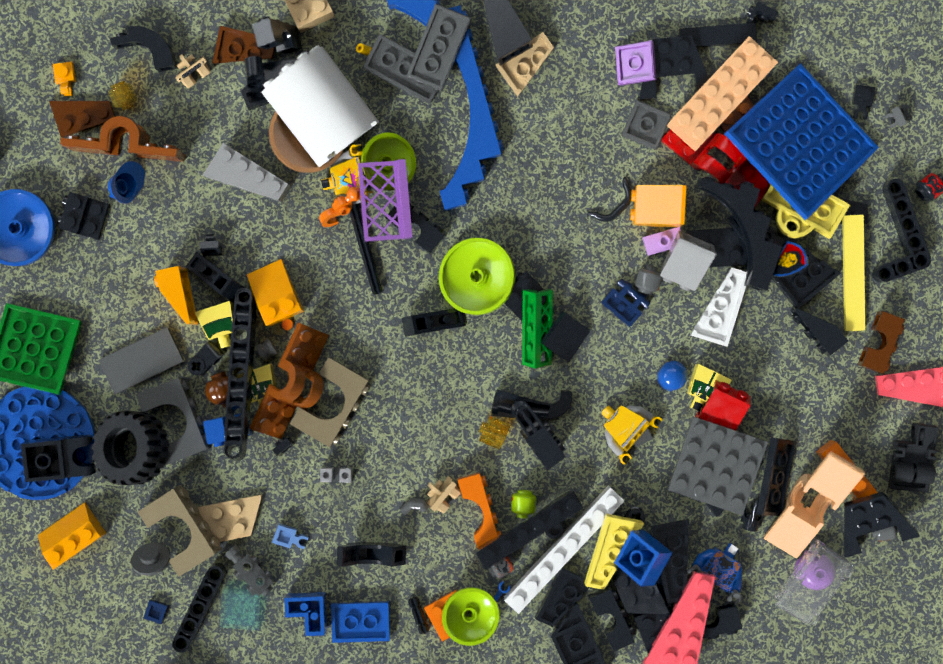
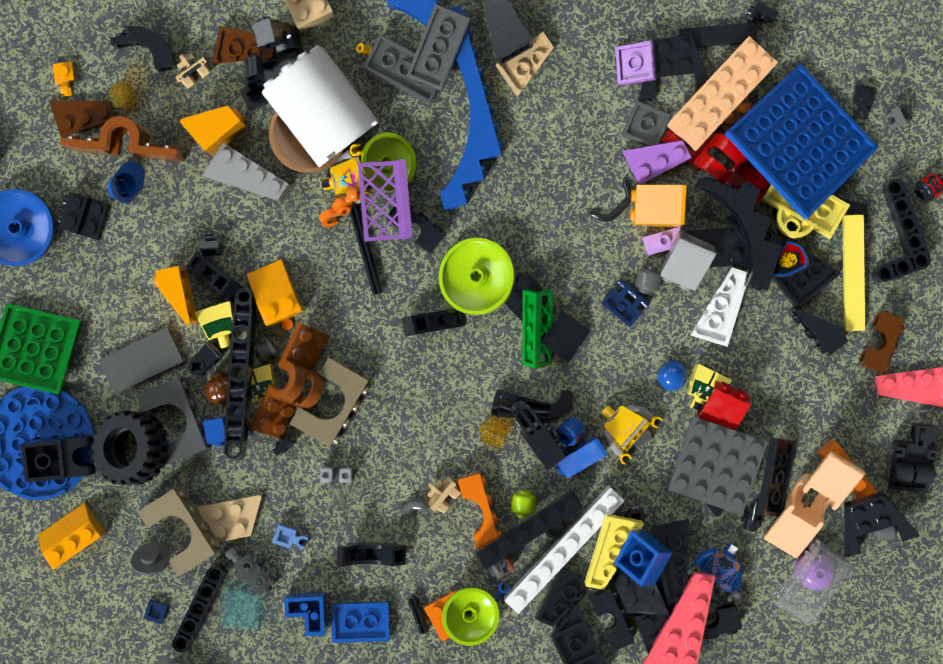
(214, 127): none -> light orange slope
(571, 431): none -> blue head
(581, 457): none -> slope
(656, 159): none -> medium lavender wing

